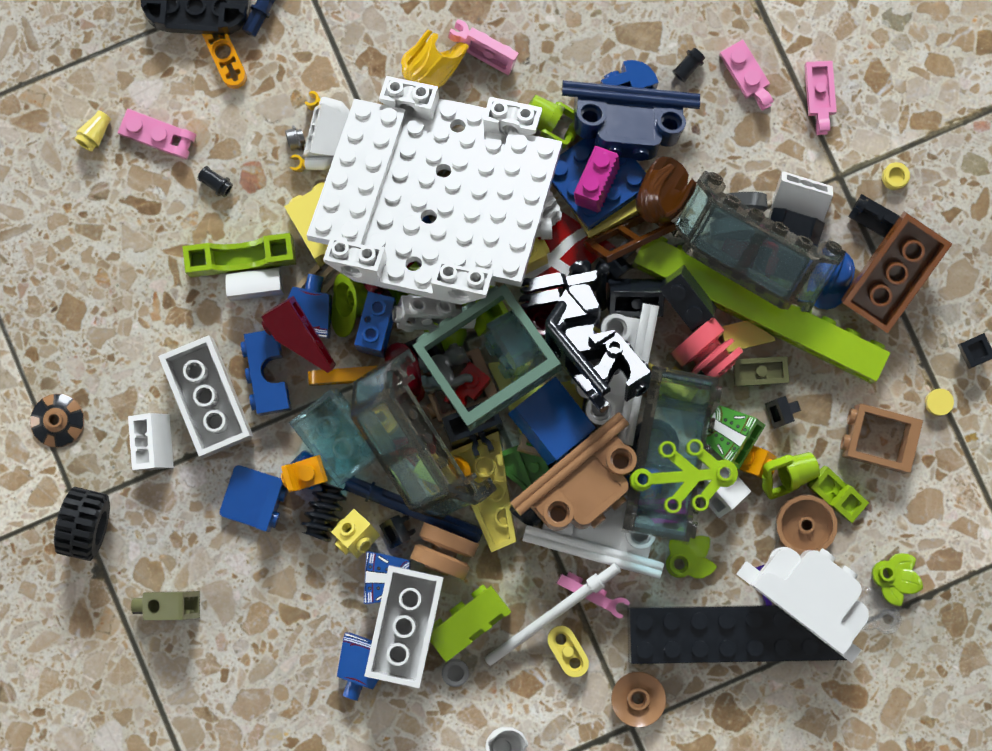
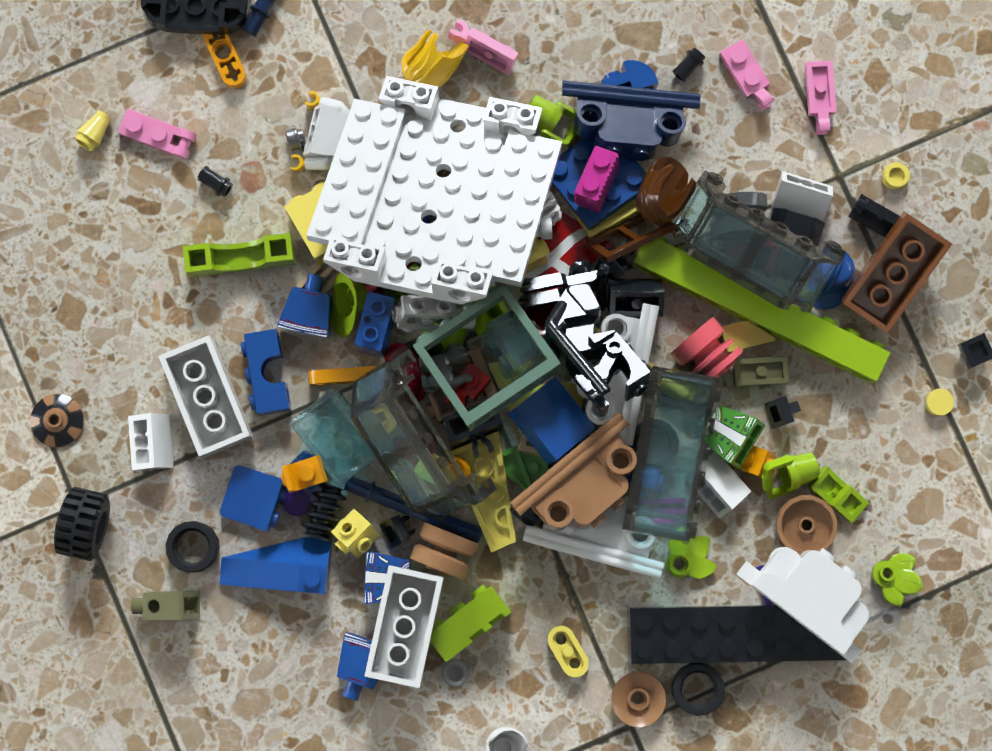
(177, 532): none -> black tyre
(254, 284): white brick -> none
(285, 566): none -> blue wedge
(294, 331): dark red slope -> none
(296, 503): none -> dark purple tile
(573, 582): bright pink plate -> none
(594, 584): white bar -> none
(688, 298): black brick -> none
(689, 476): lime plant -> none
(713, 703): none -> black tyre
(908, 443): medium nougat window -> none

